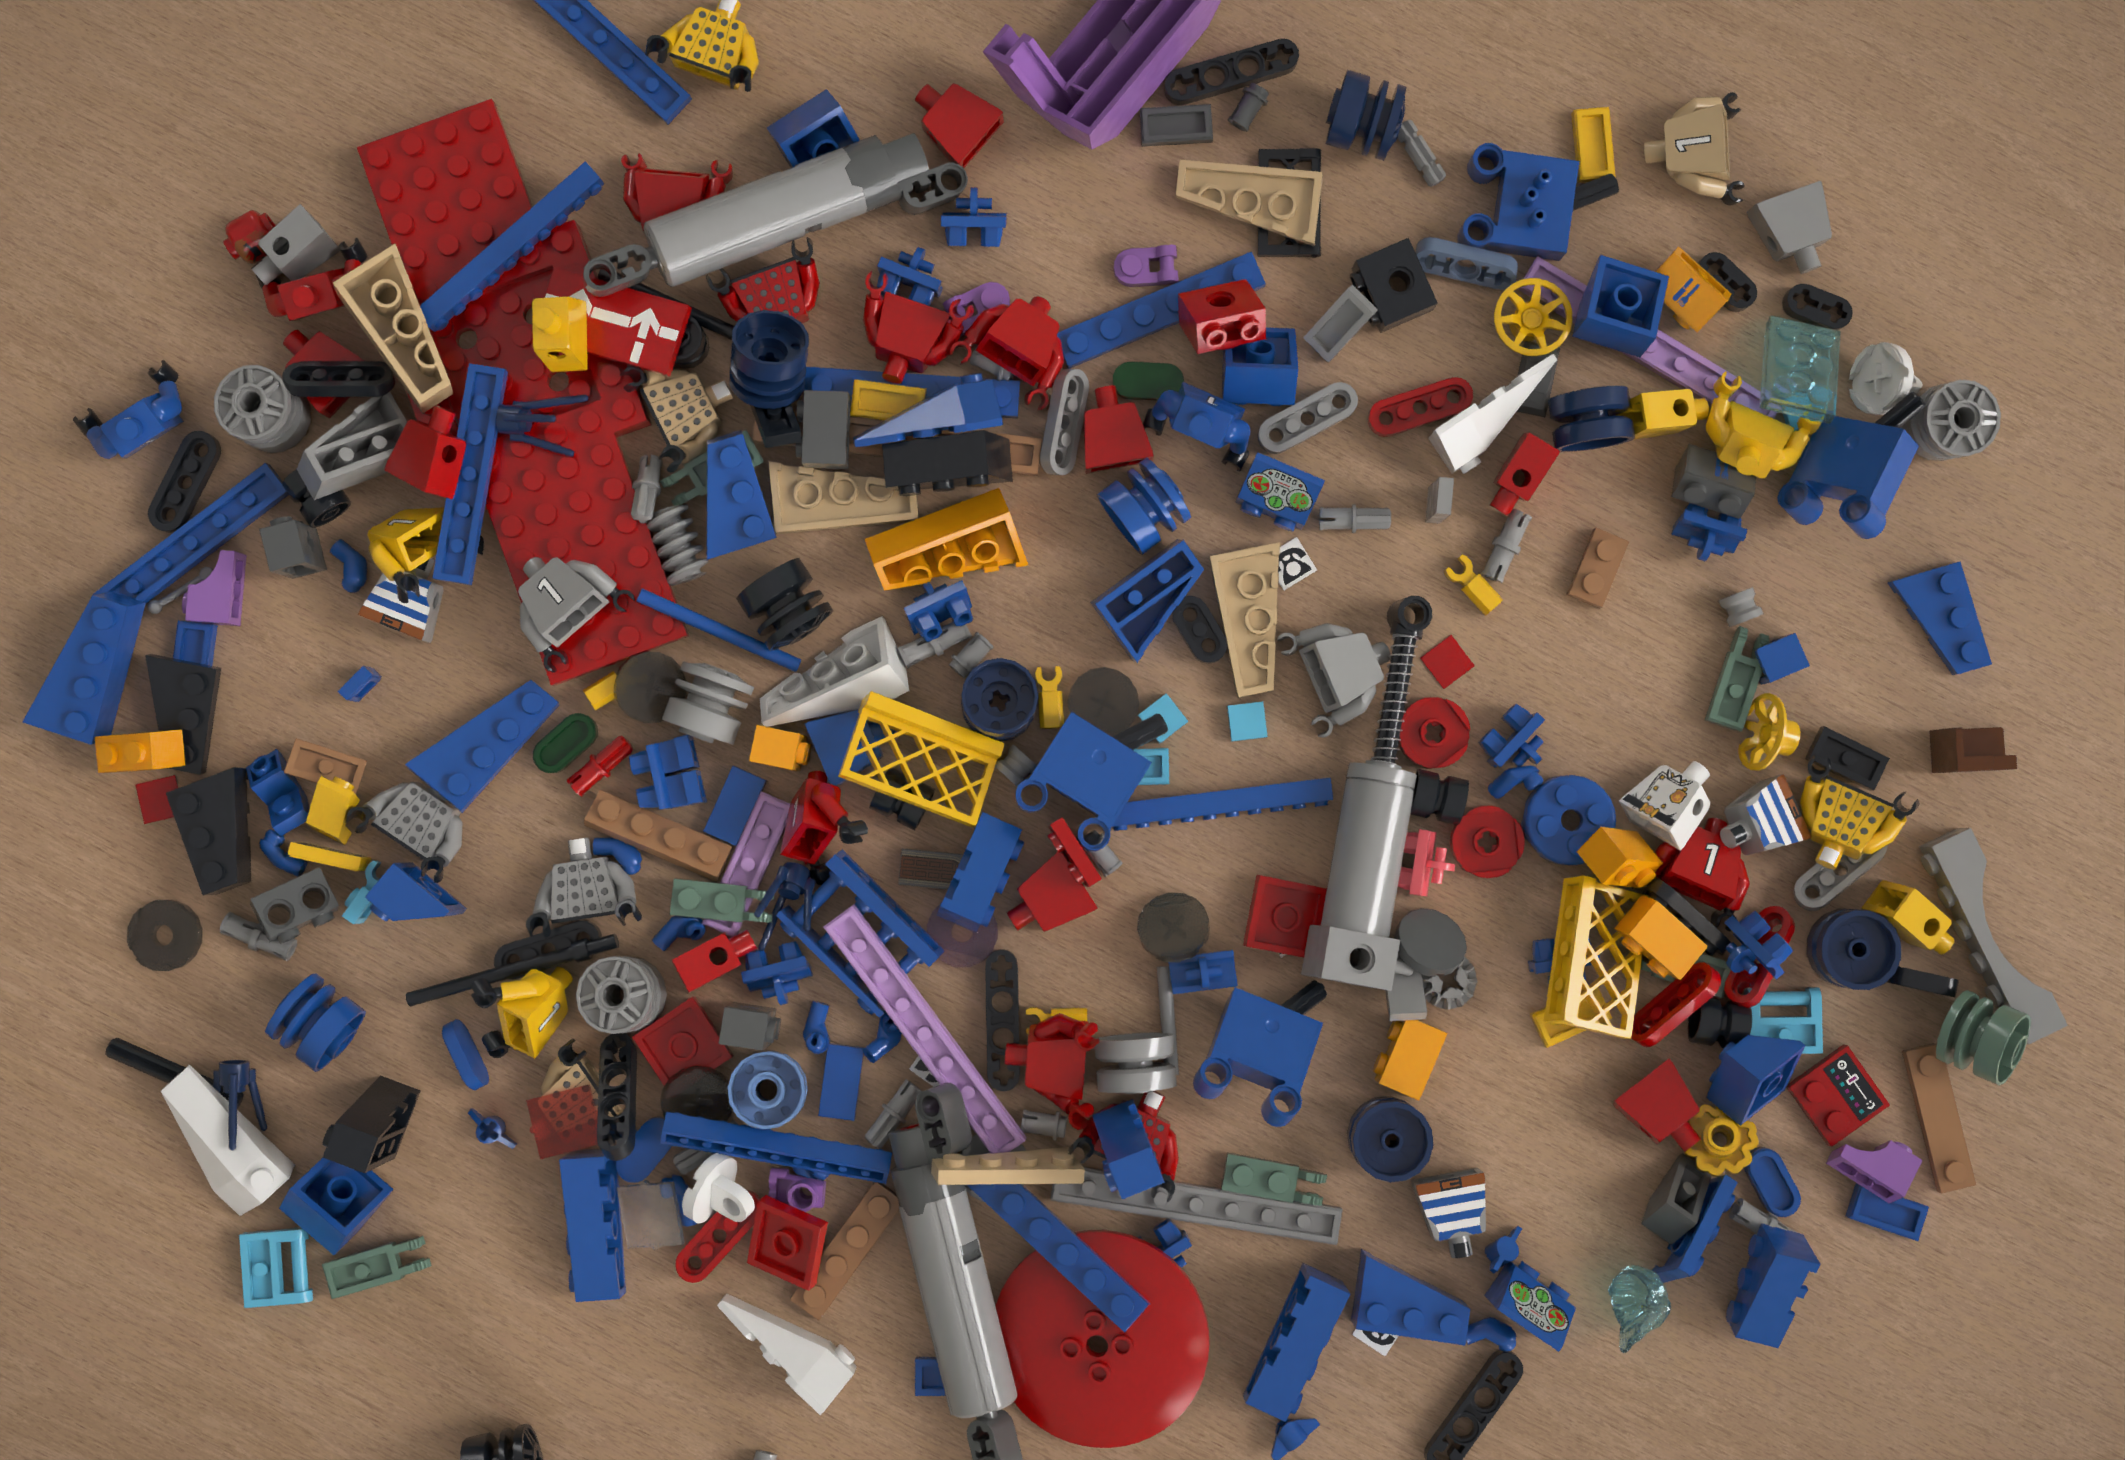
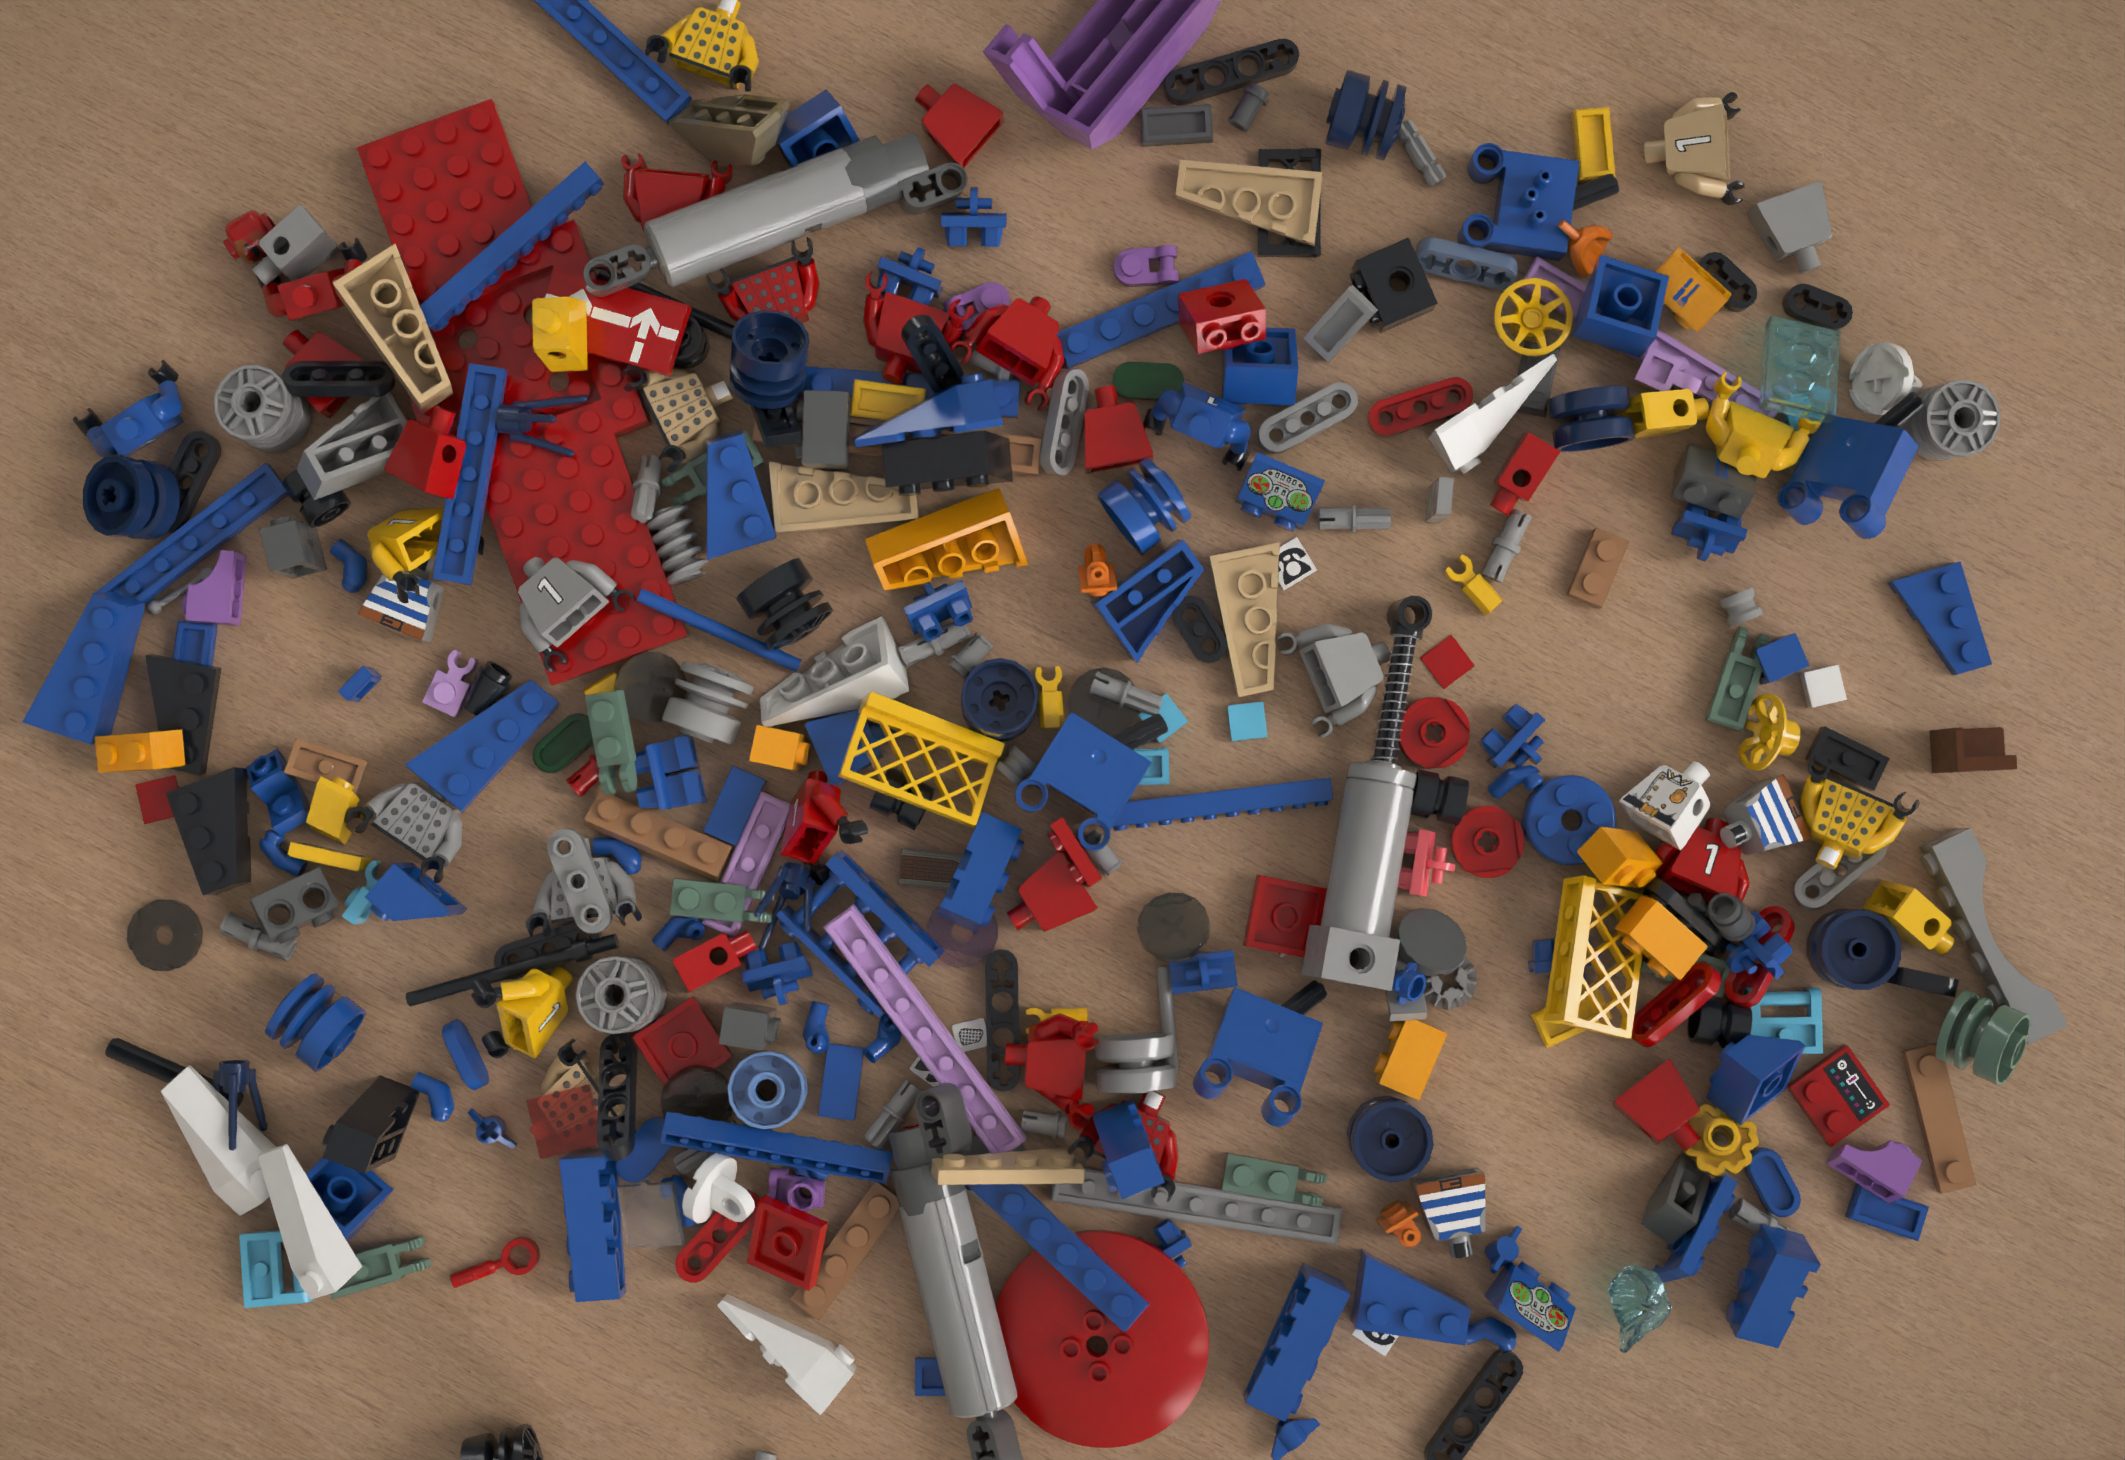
(131, 498): none -> dark blue wheel
(309, 1233): none -> white wedge
(438, 1094): none -> blue arm
(449, 690): none -> lavender plate
(487, 687): none -> black cone
(489, 1267): none -> red piece
(592, 892): none -> light grey plate
(612, 740): none -> sand green hinge
(732, 127): none -> dark tan wedge
(931, 352): none -> black plate
(970, 1034): none -> white sticker
(1096, 575): none -> orange hinge
(1126, 694): none -> light grey axle
(1398, 1220): none -> orange hinge
(1409, 984): none -> blue plate
(1586, 245): none -> orange piece
(1661, 371): none -> lavender plate
(1727, 914): none -> dark grey piece
(1823, 686): none -> white tile

